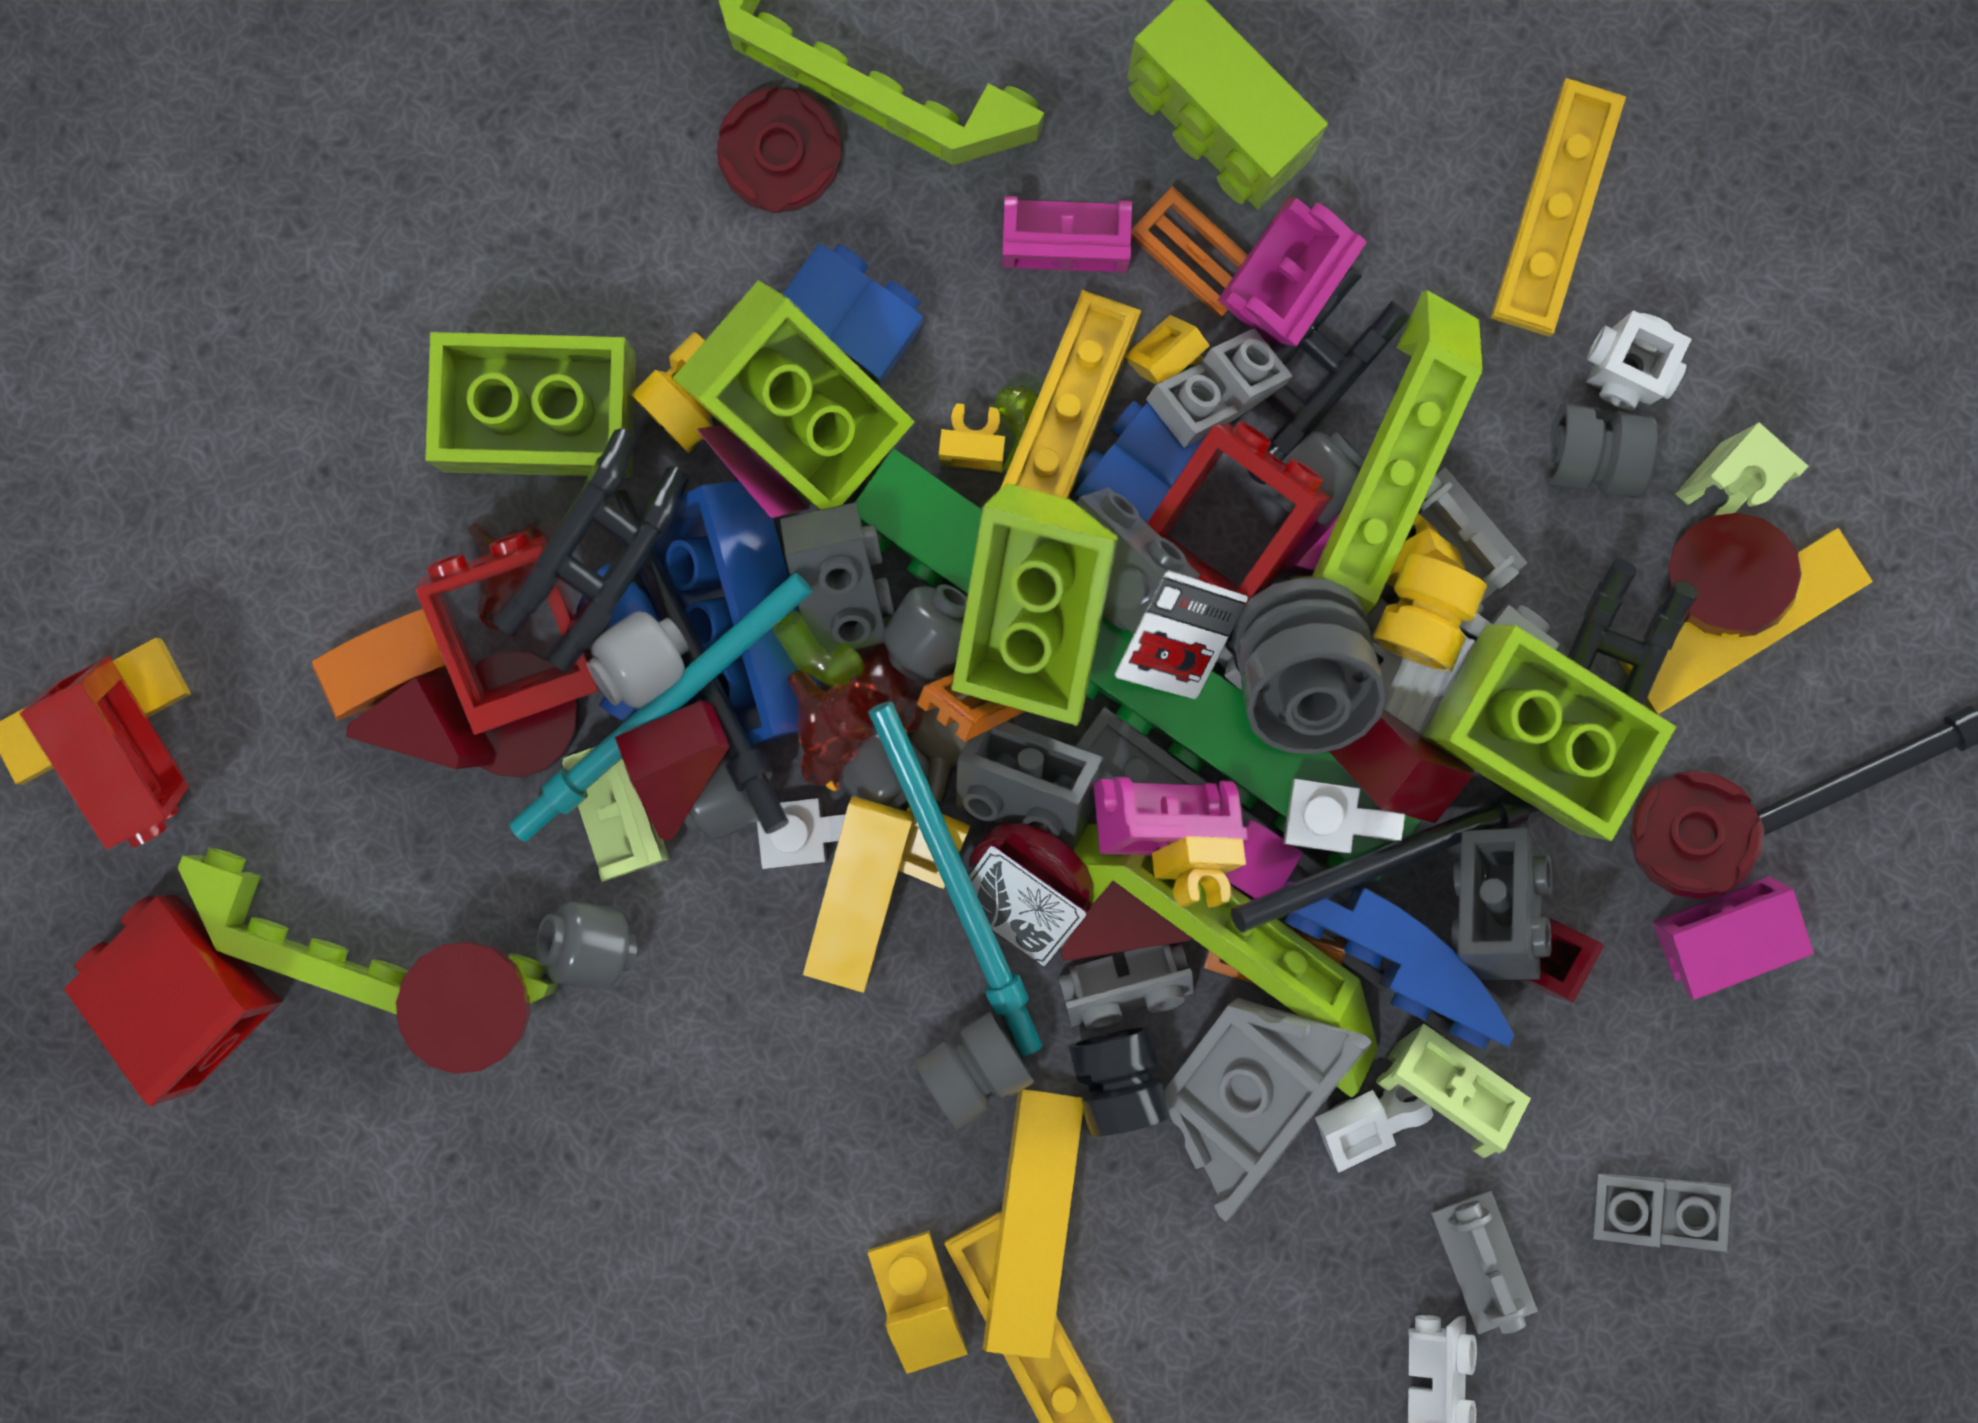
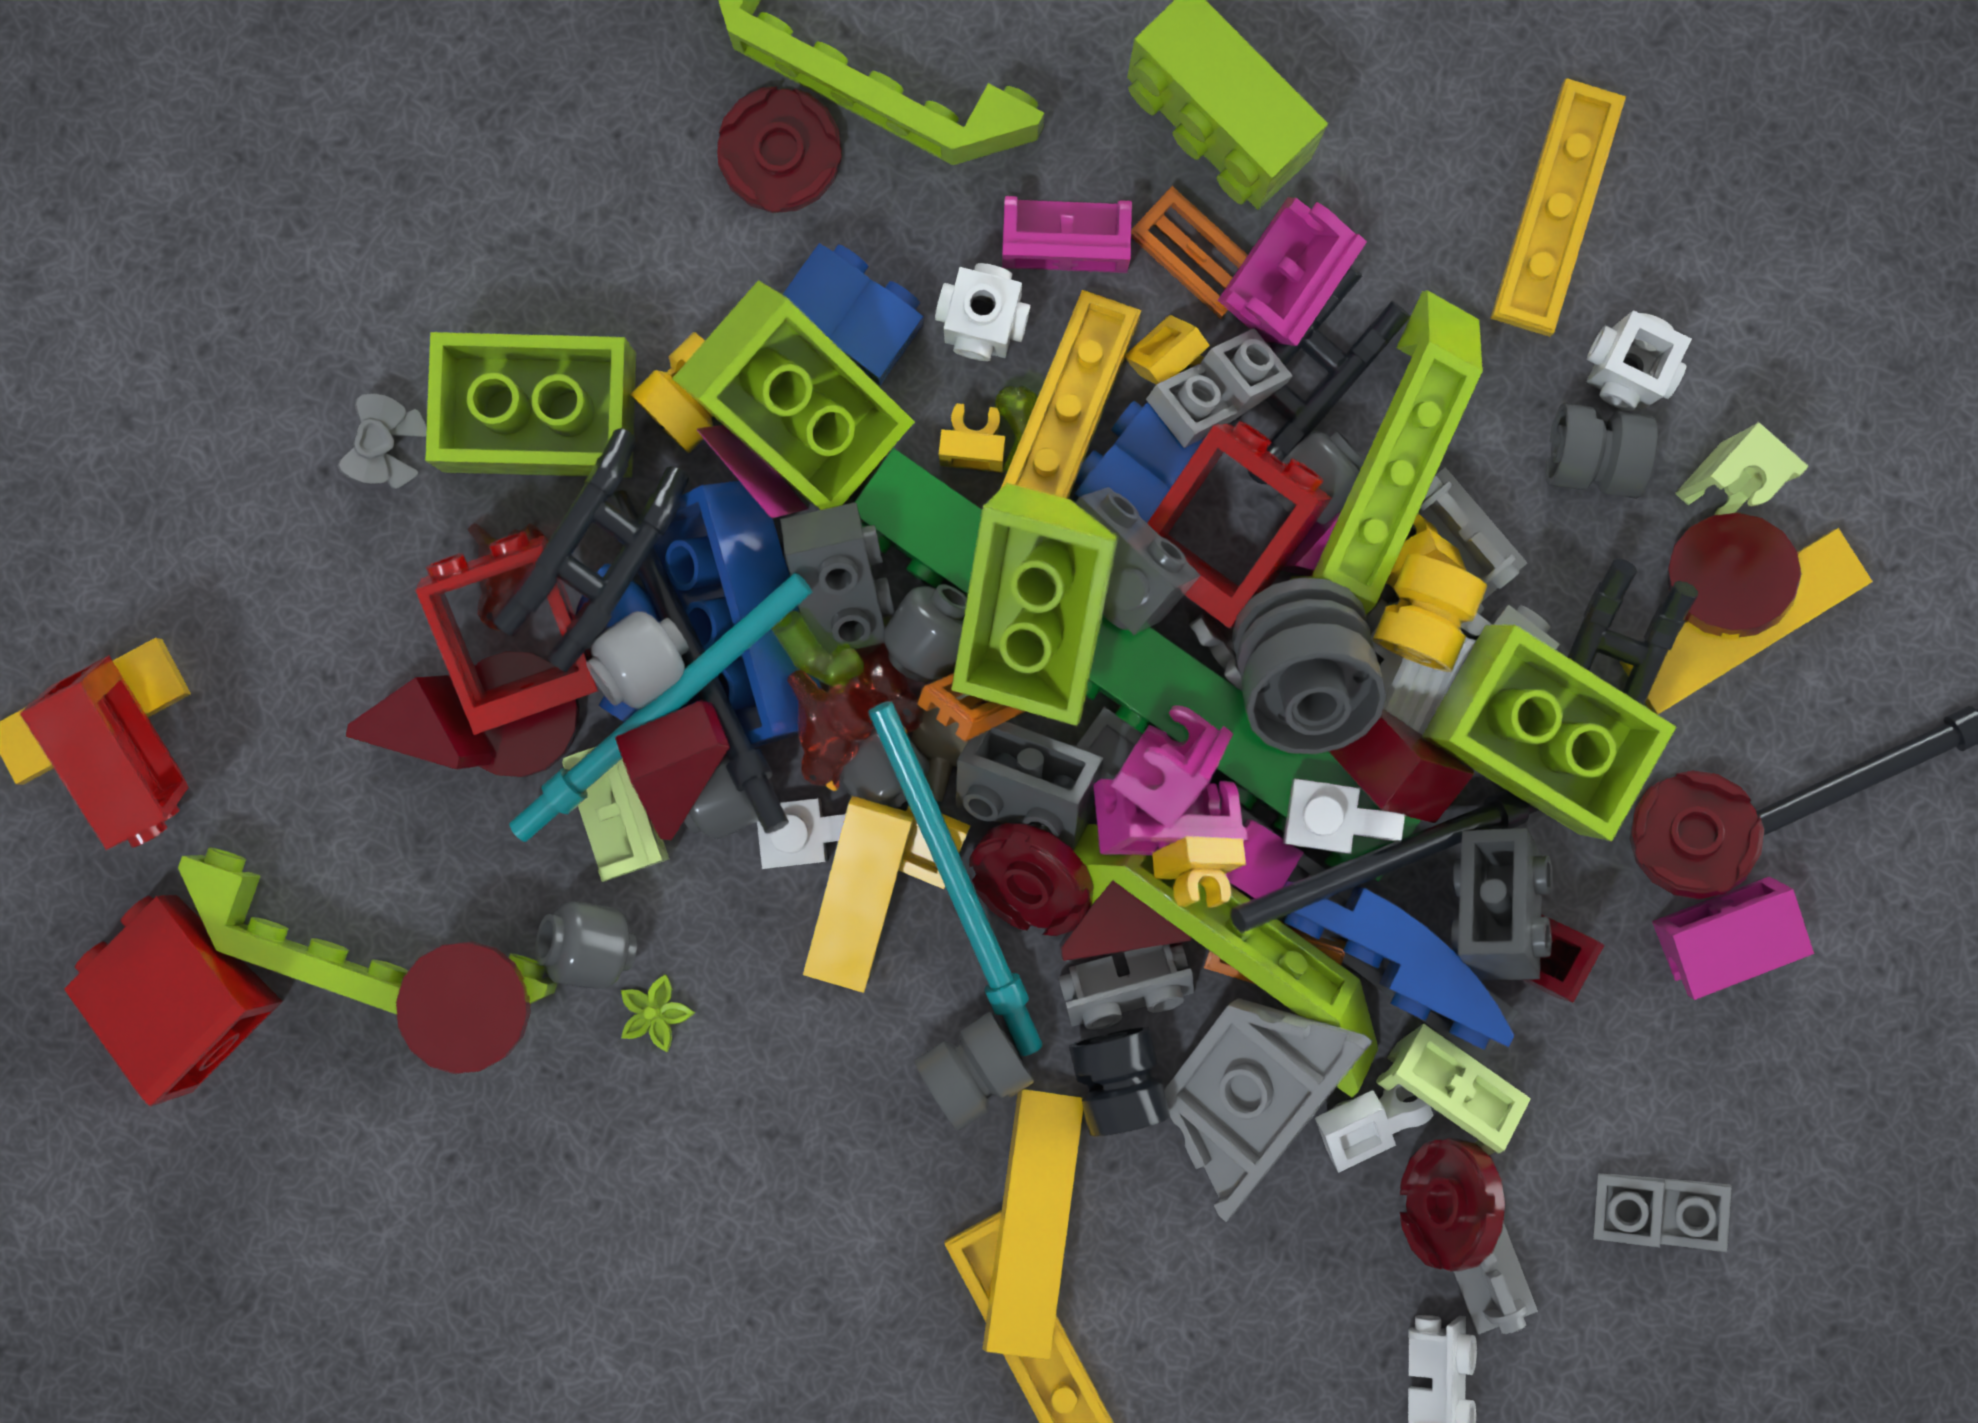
(378, 664): orange slope -> none
(379, 421): none -> light grey piece
(654, 1013): none -> lime plant
(917, 1302): yellow slope -> none
(976, 334): none -> white brick
(1023, 906): white sticker -> none
(1170, 774): none -> dark pink hinge
(1181, 635): sticker -> none
(1452, 1204): none -> dark red tile

